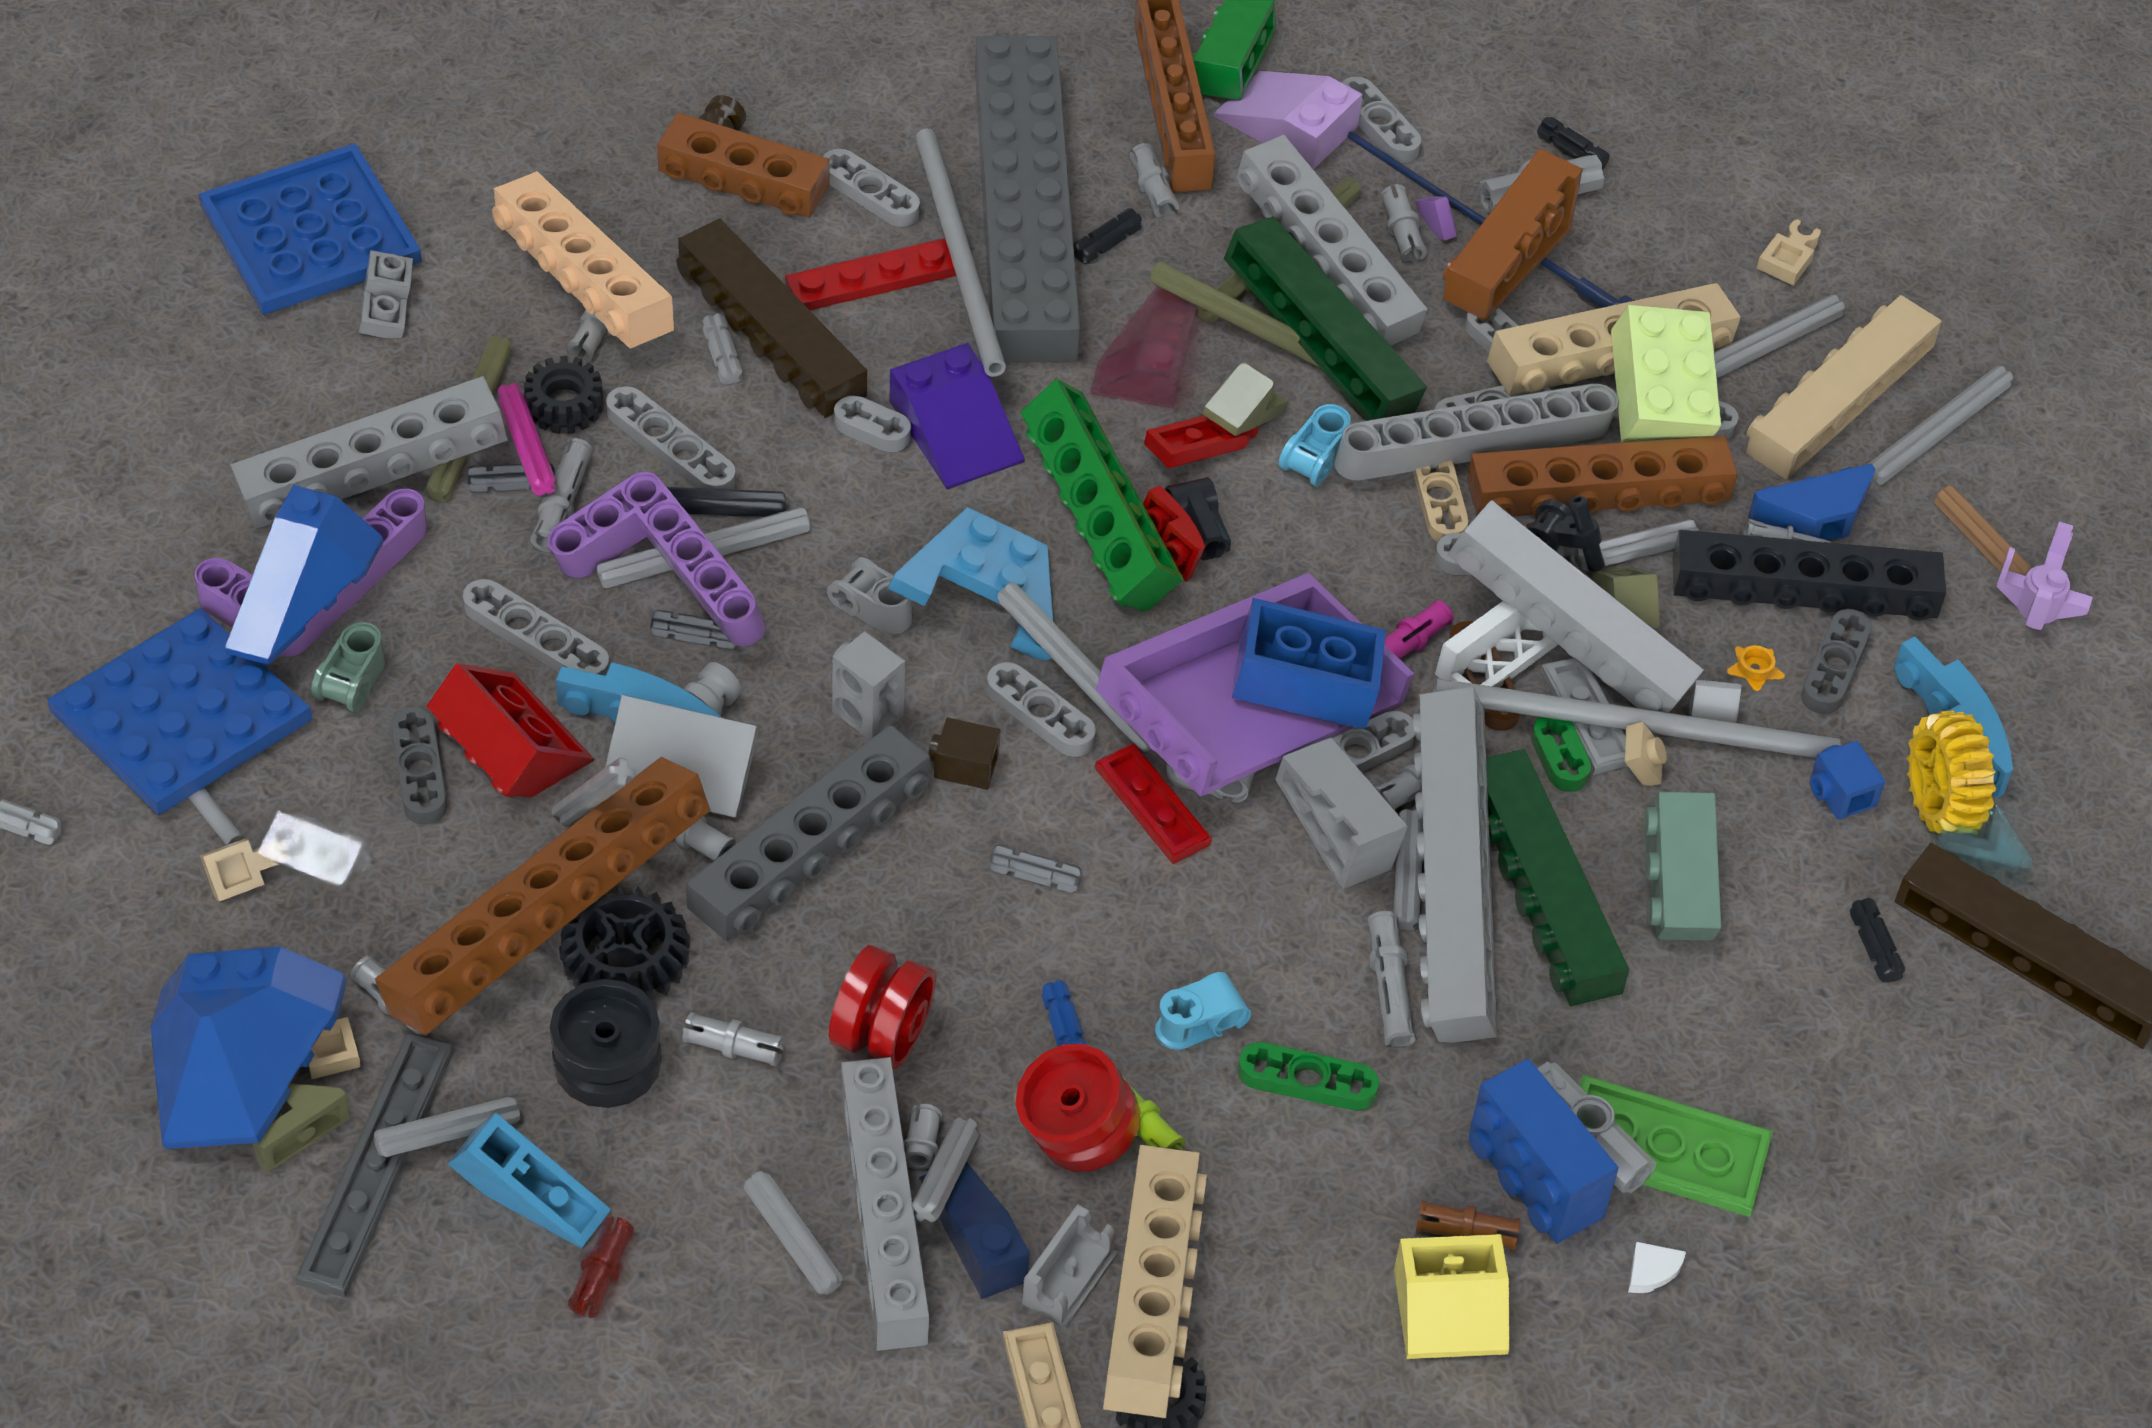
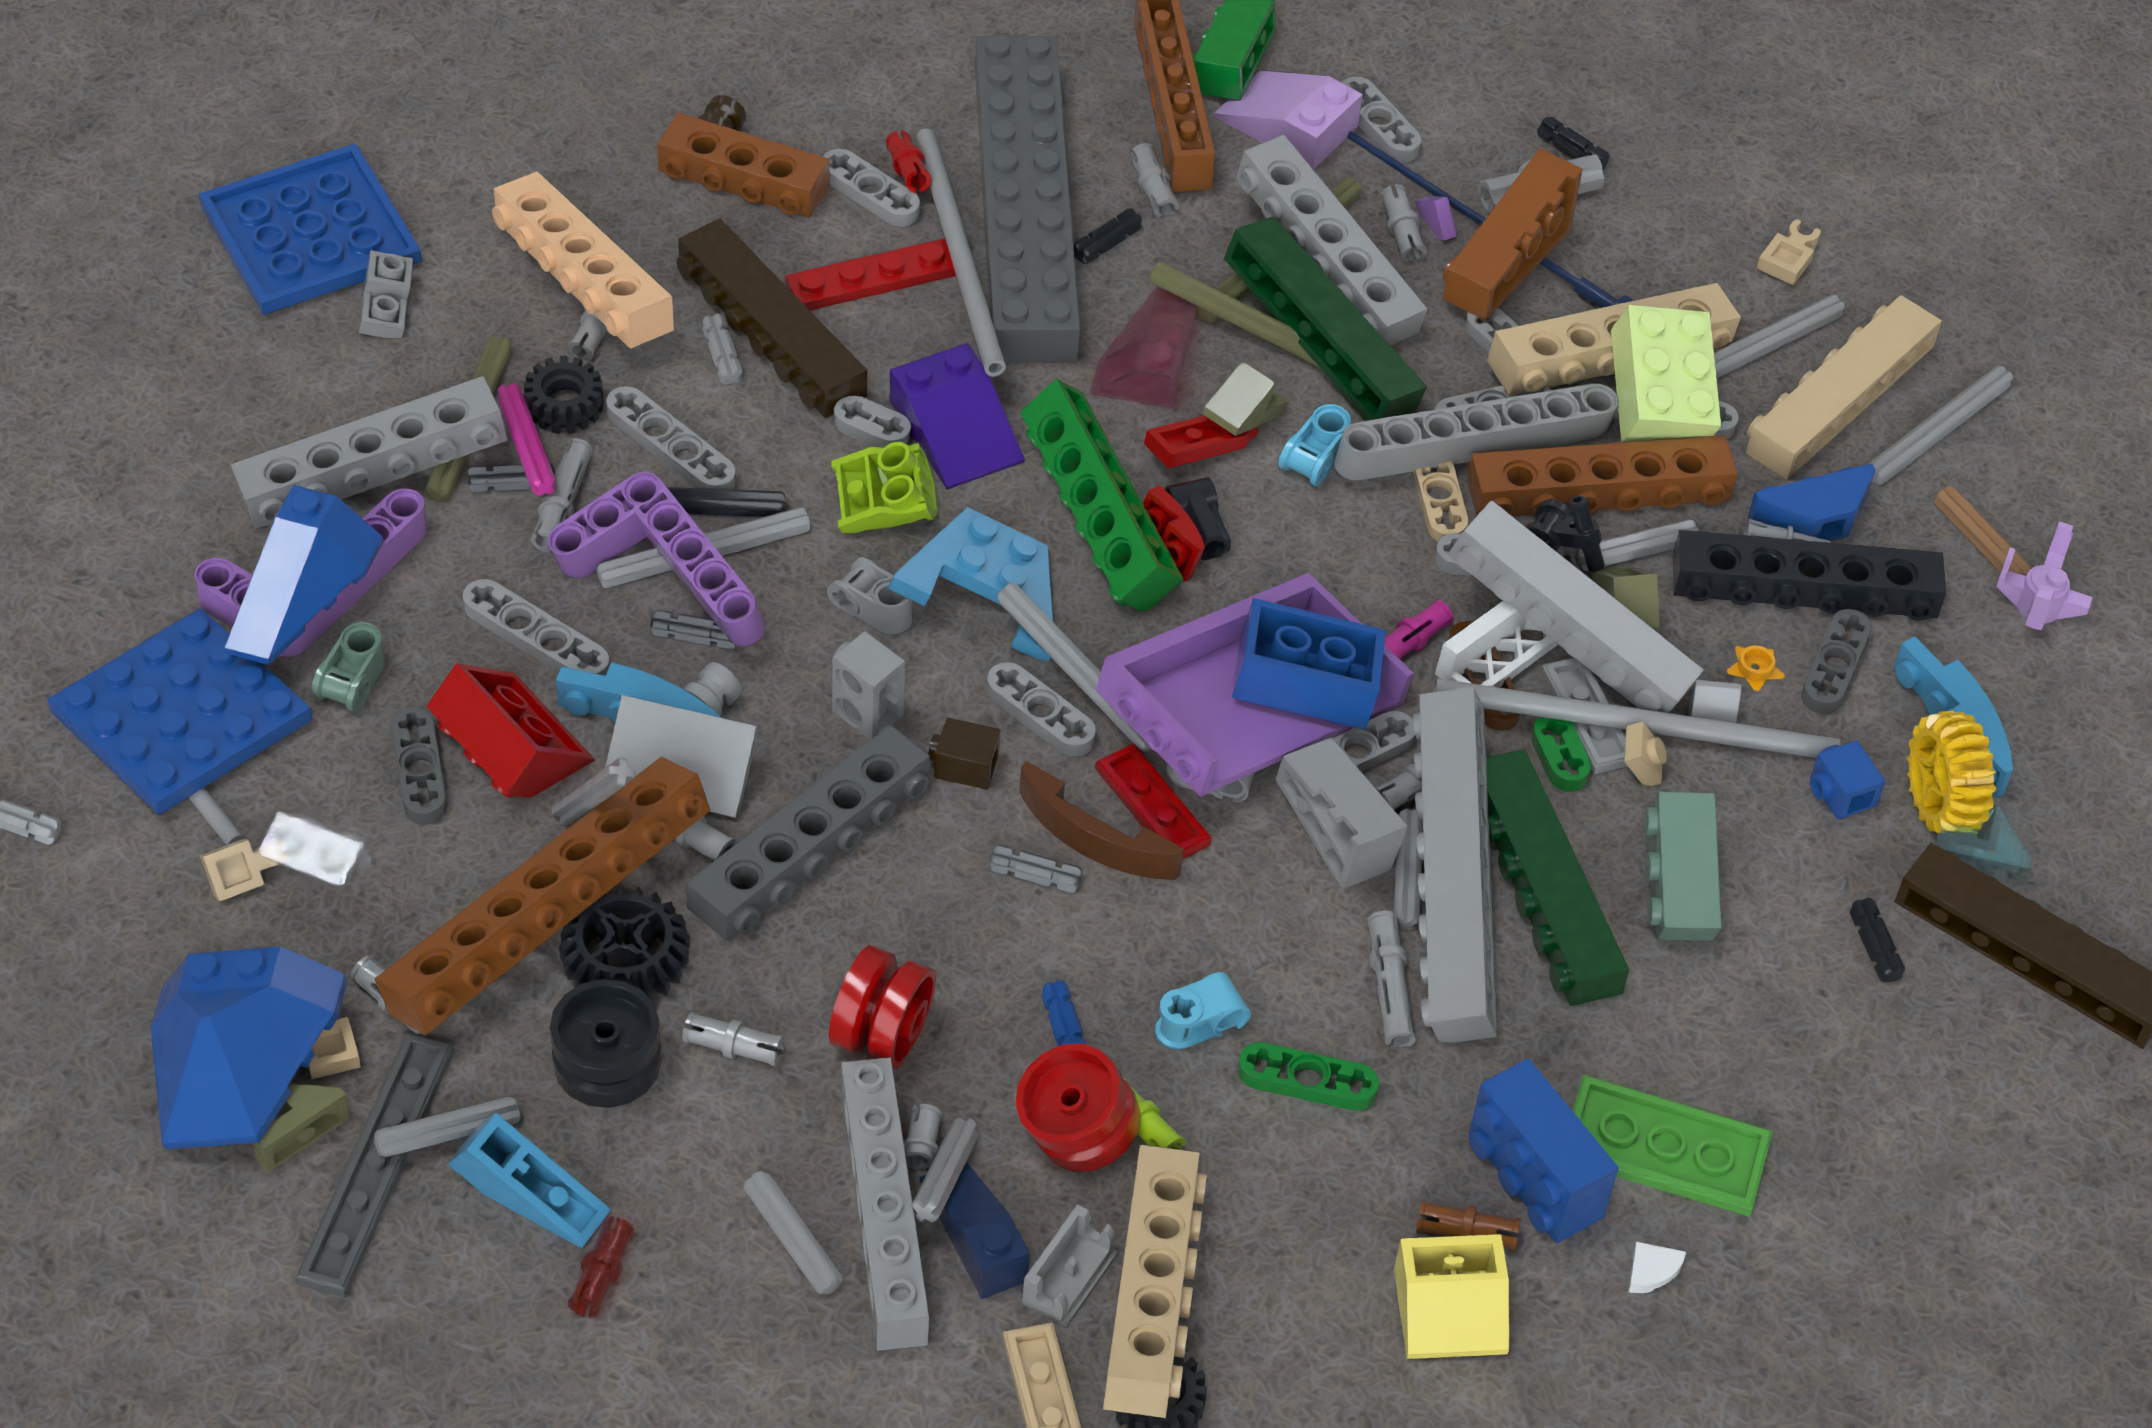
(884, 487): none -> lime slope
(908, 161): none -> red pin
(1143, 856): none -> reddish brown slope
(1597, 1113): light grey piece -> none

